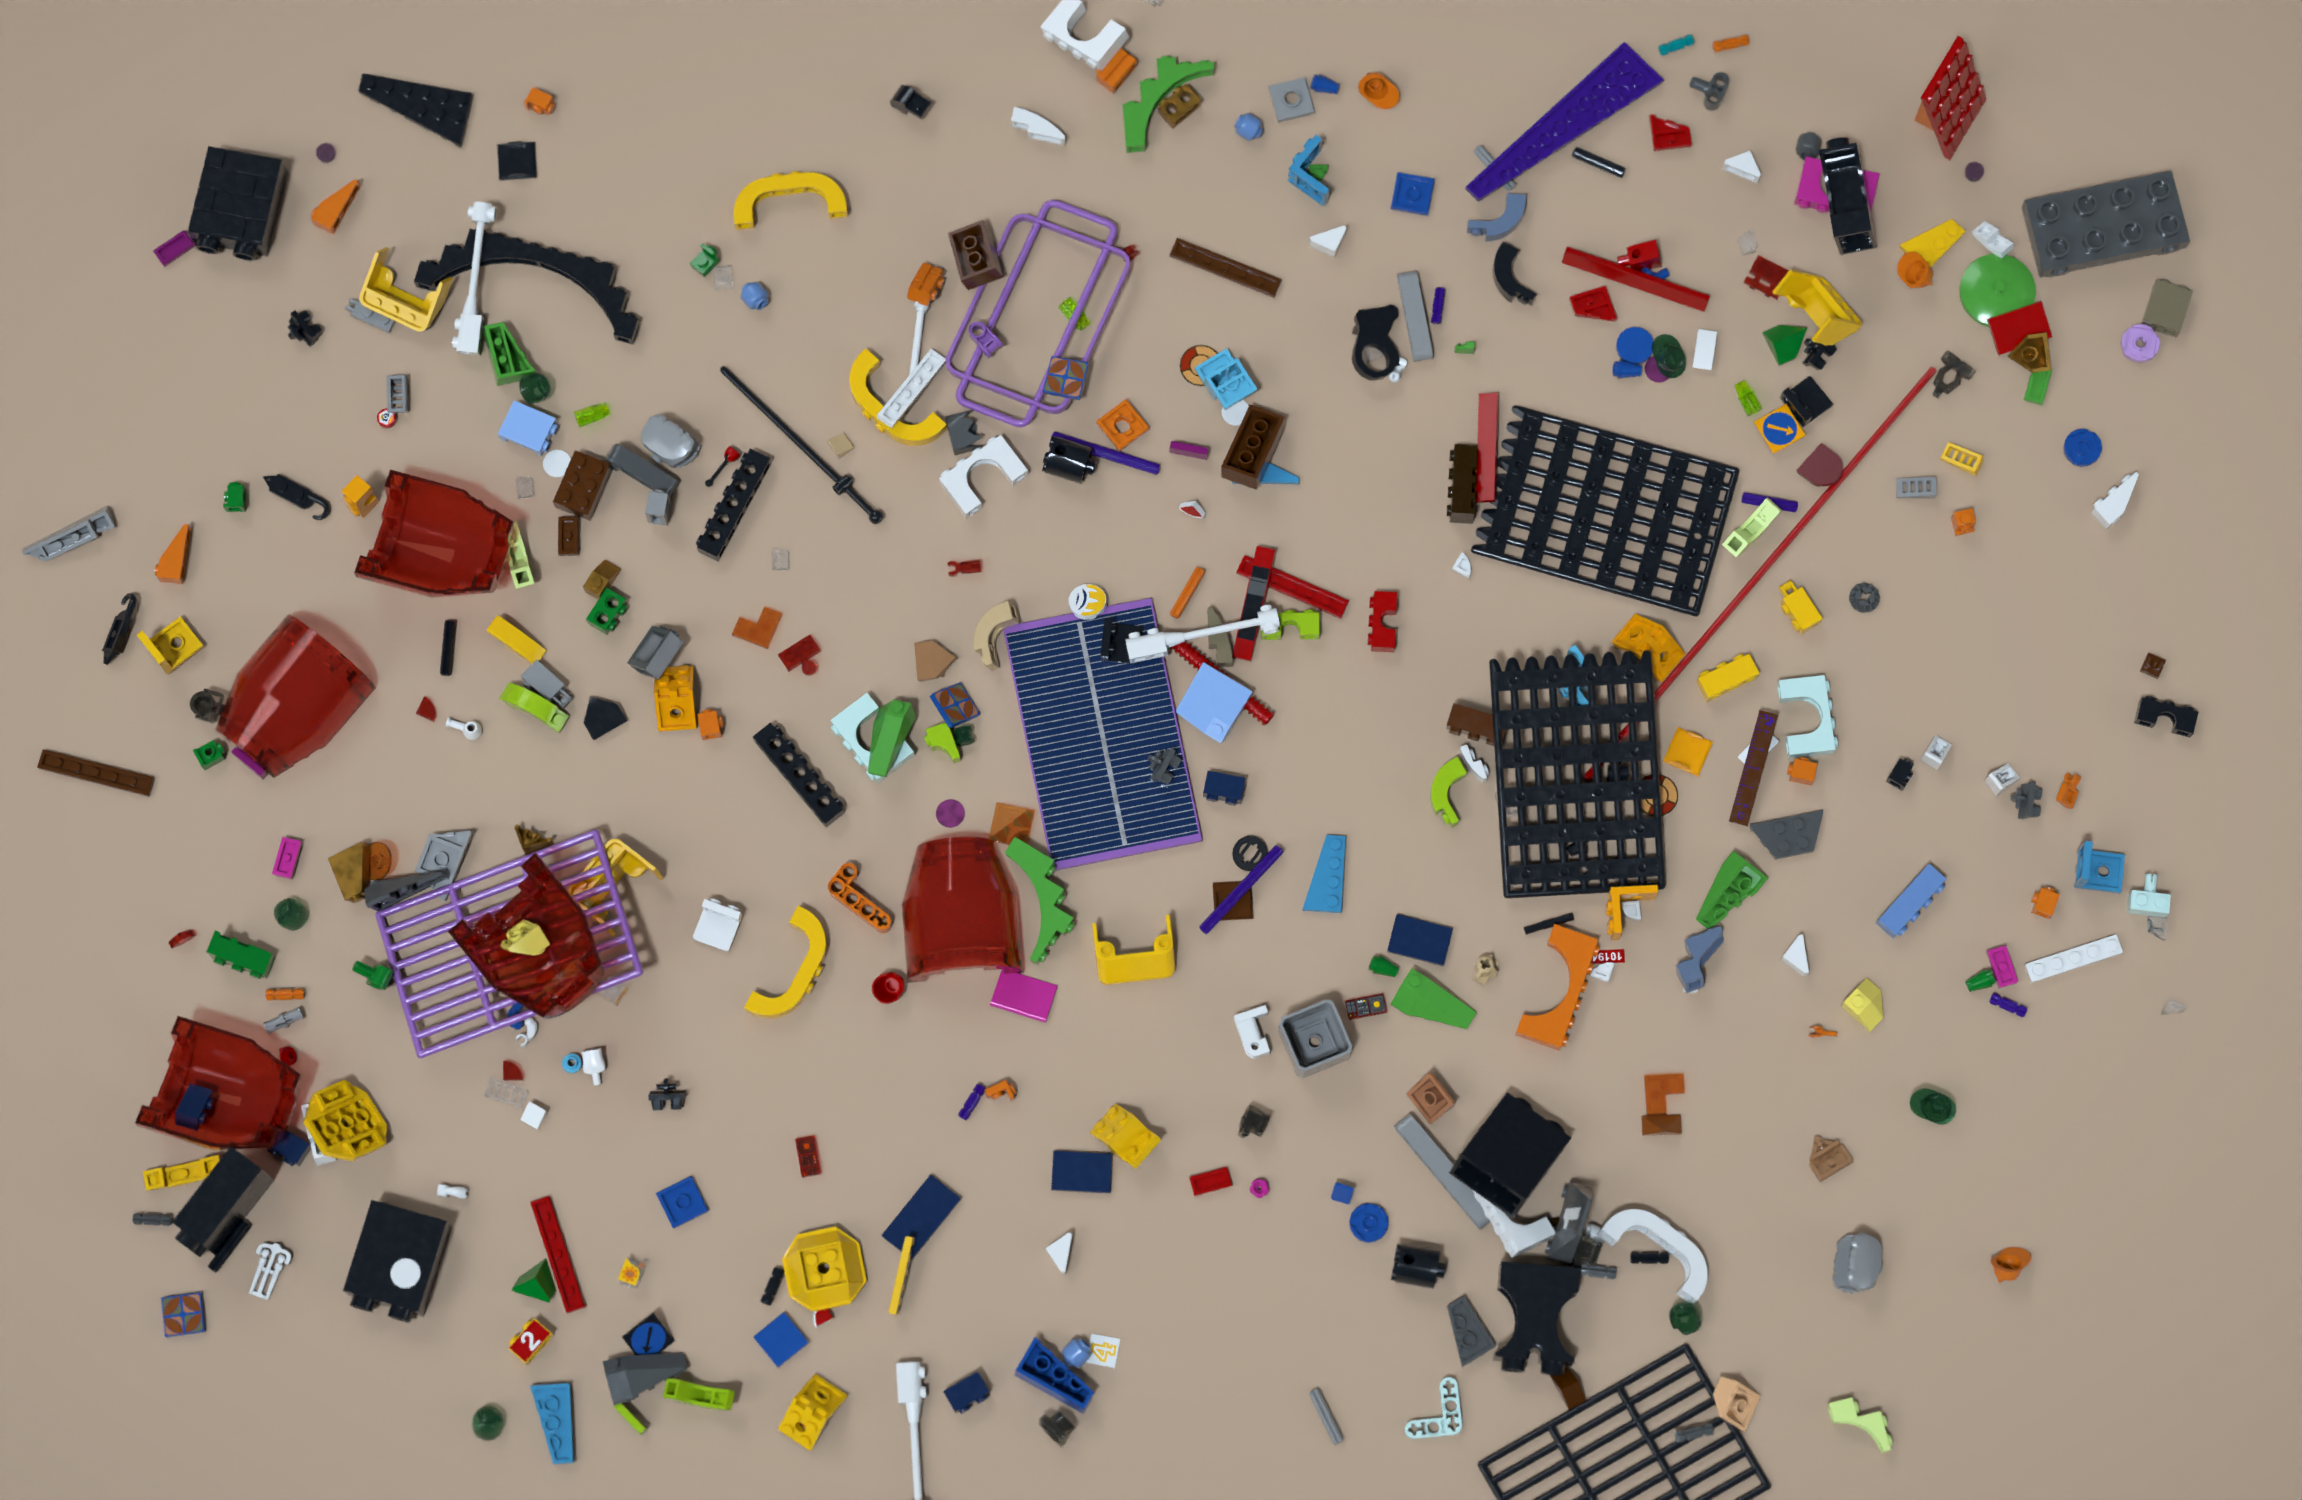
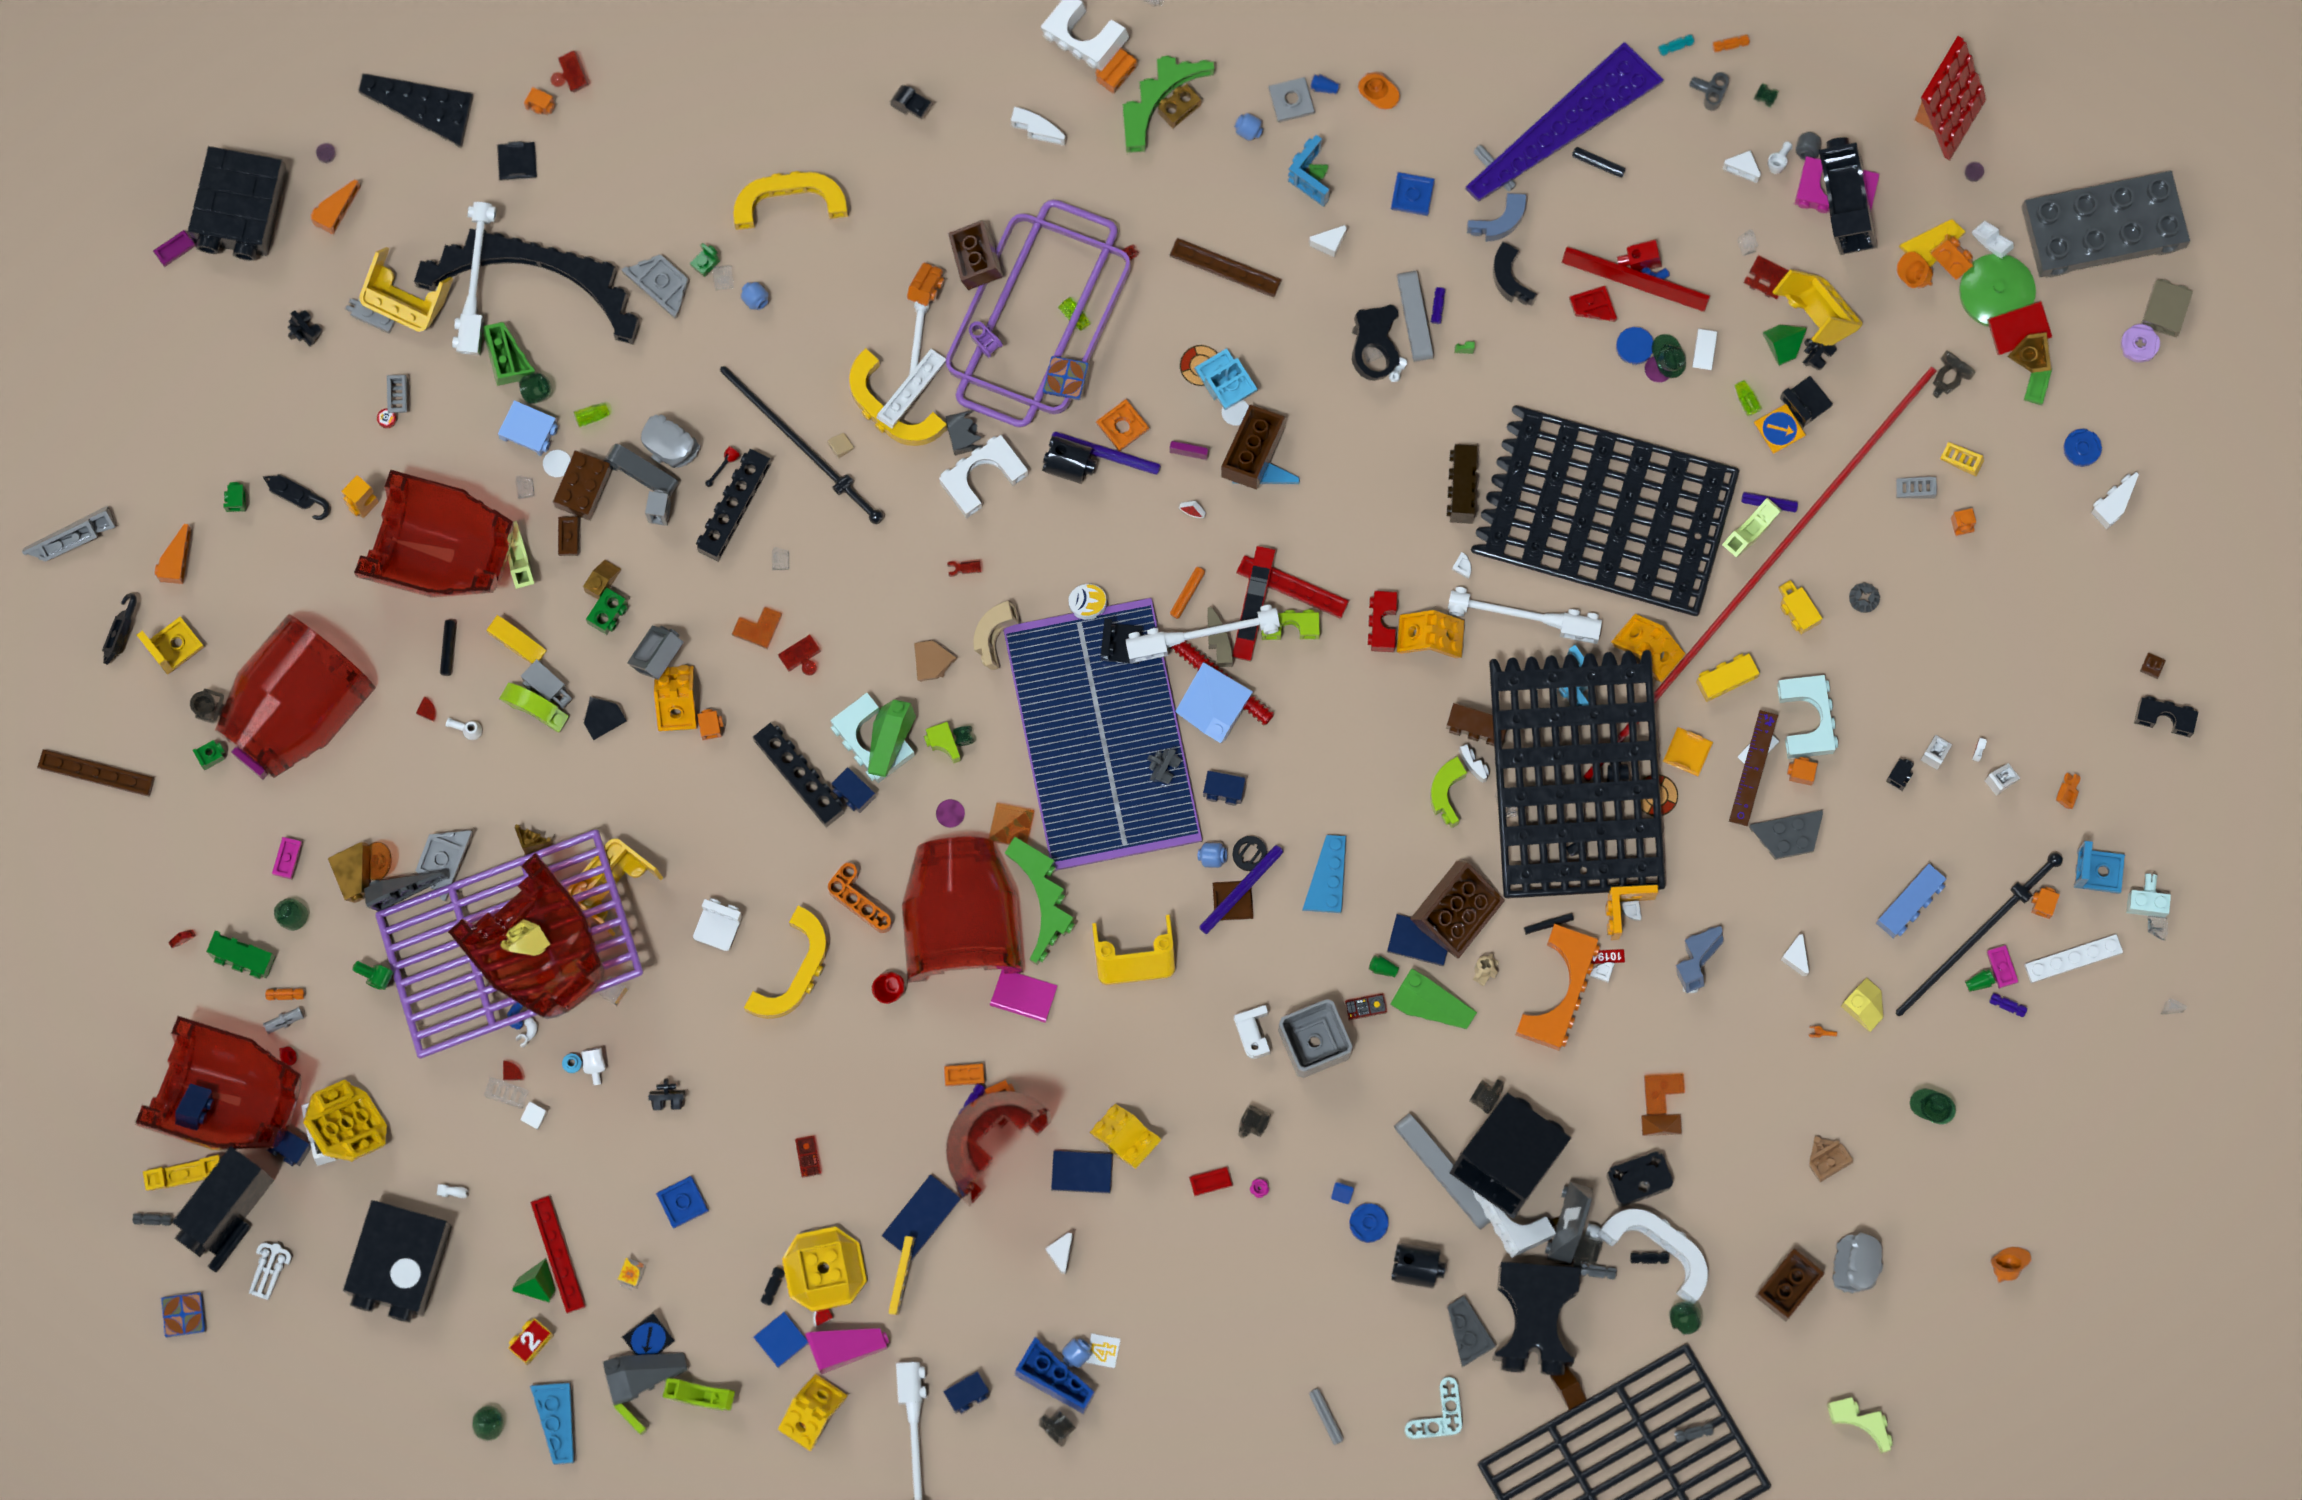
(572, 72): none -> clear red plate
(660, 282): none -> light grey wing
(844, 1347): none -> dark pink slope
(853, 790): none -> dark blue brick
(954, 705): tile -> none
(964, 1075): none -> orange plate
(964, 1155): none -> clear red windscreen
(1212, 855): none -> medium blue head
(1430, 633): none -> light orange bracket
(1431, 1098): nougat slope -> none
(1457, 908): none -> reddish brown slope
(1486, 1095): none -> clear smoke piece
(1487, 447): red tile -> none
(1571, 623): none -> white bar
(1624, 369): blue cone -> none
(1637, 1173): none -> black axle
(1668, 135): red wing -> none
(1732, 885): bright green wedge -> none
(1735, 1402): light nougat slope -> none
(1766, 95): none -> clear green wheel
(1778, 161): none -> white bar
(1790, 1285): none -> reddish brown brick
(1822, 467): dark red tile -> none
(1953, 257): none -> orange bracket
(1981, 743): none -> white tile
(2020, 892): none -> black bar
(2025, 801): dark grey hips -> none

